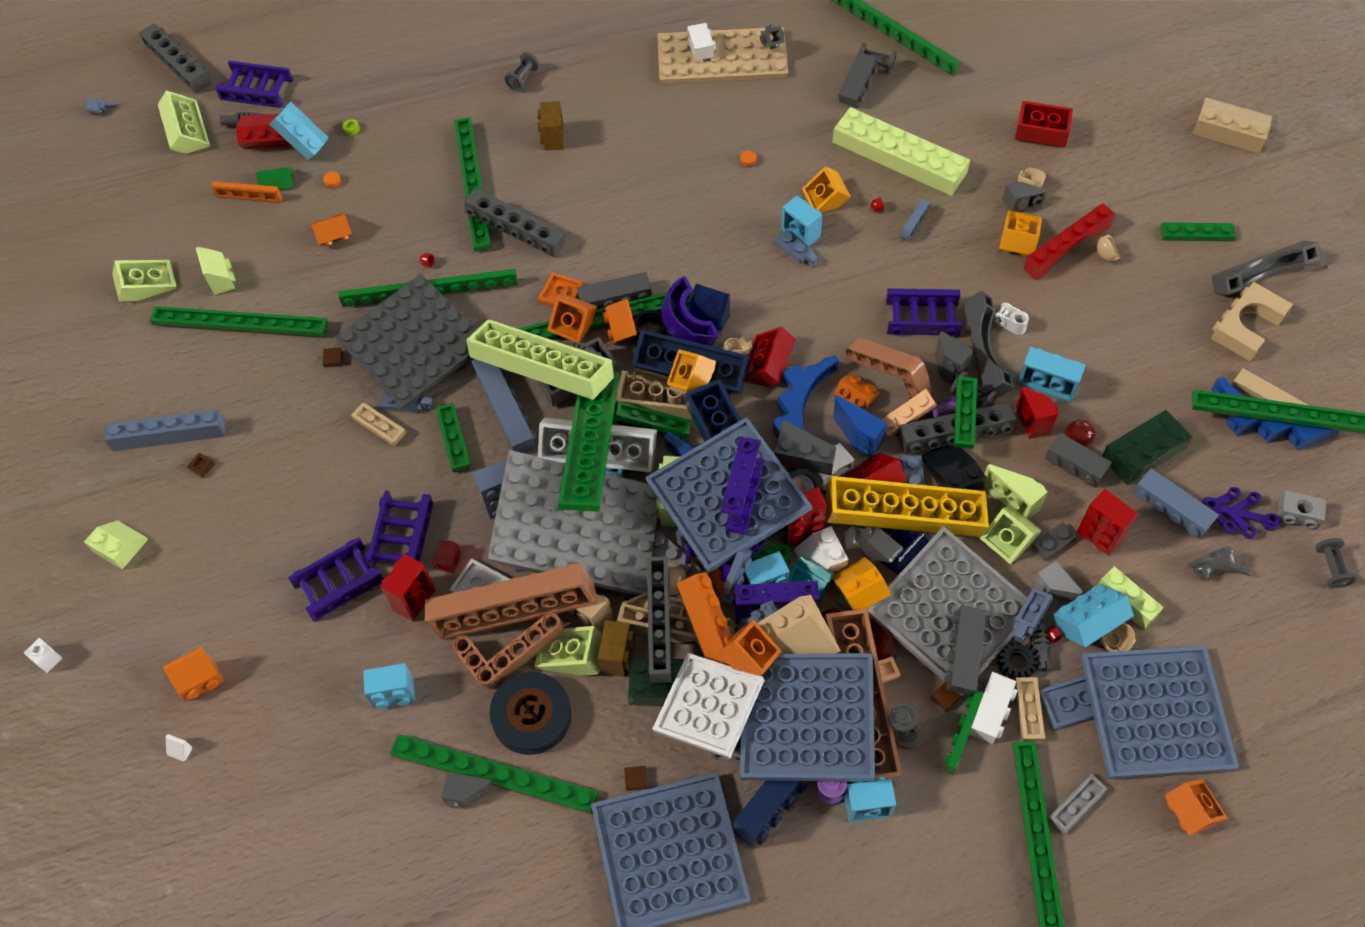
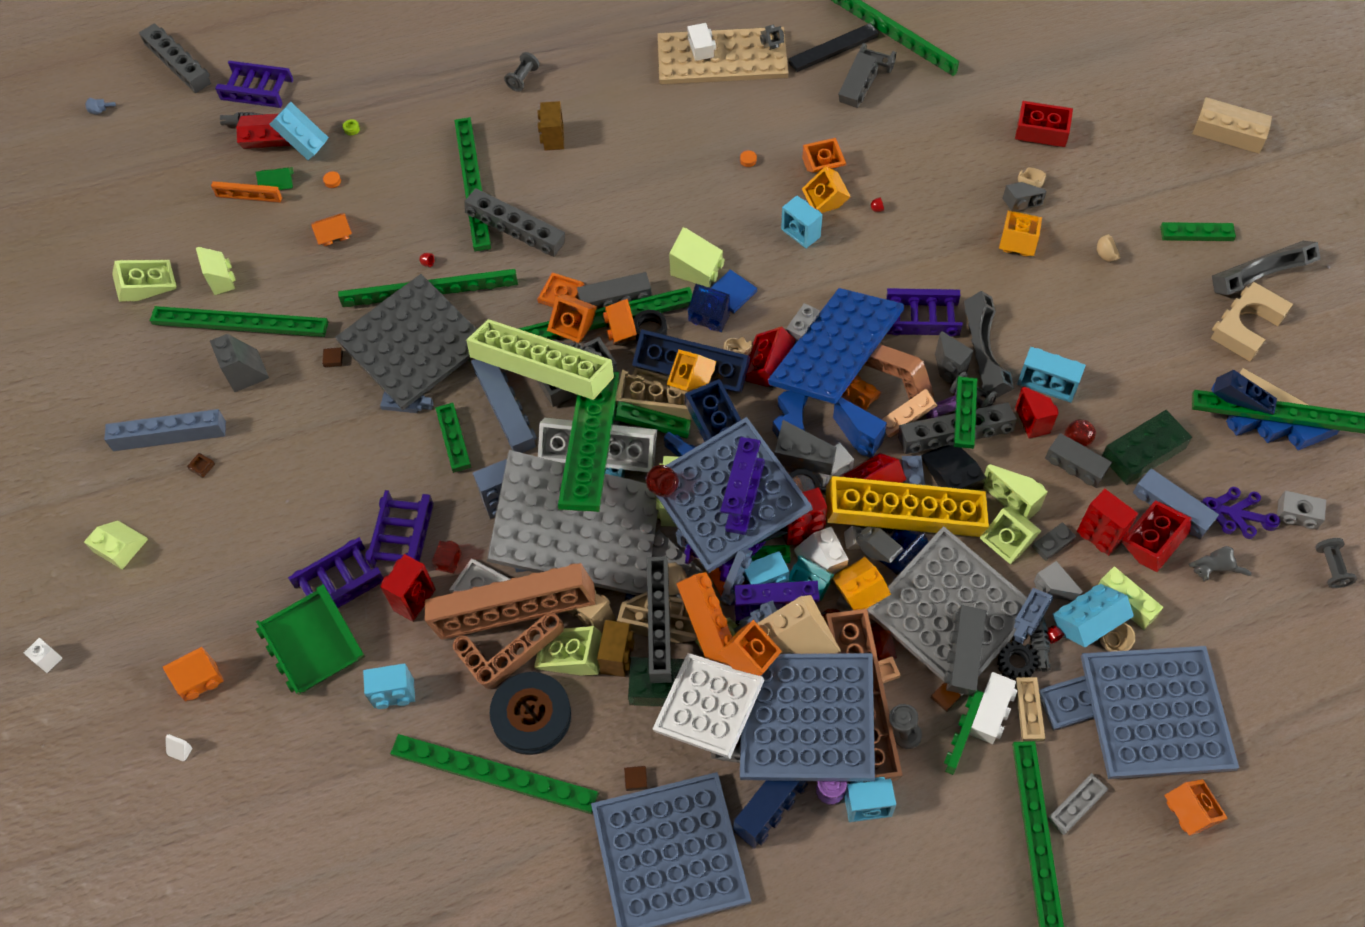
(182, 123): yellowish green slope -> none
(238, 362): none -> dark grey slope
(310, 640): none -> green panel
(378, 424): tan plate -> none
(464, 789): dark grey slope -> none
(662, 481): none -> clear red hair
(680, 321): dark purple brick -> none
(695, 259): none -> yellowish green slope
(737, 287): none -> blue tile
(796, 248): sand blue hinge -> none
(802, 321): none -> light grey brick
(822, 154): none -> orange slope
(833, 47): none -> black tile
(836, 345): none -> blue plate
(901, 151): yellowish green brick -> none
(915, 220): sand blue beam -> none
(1011, 319): white piece -> none
(1047, 255): red arch -> none
(1157, 535): none -> red slope
(1242, 392): none -> dark blue slope

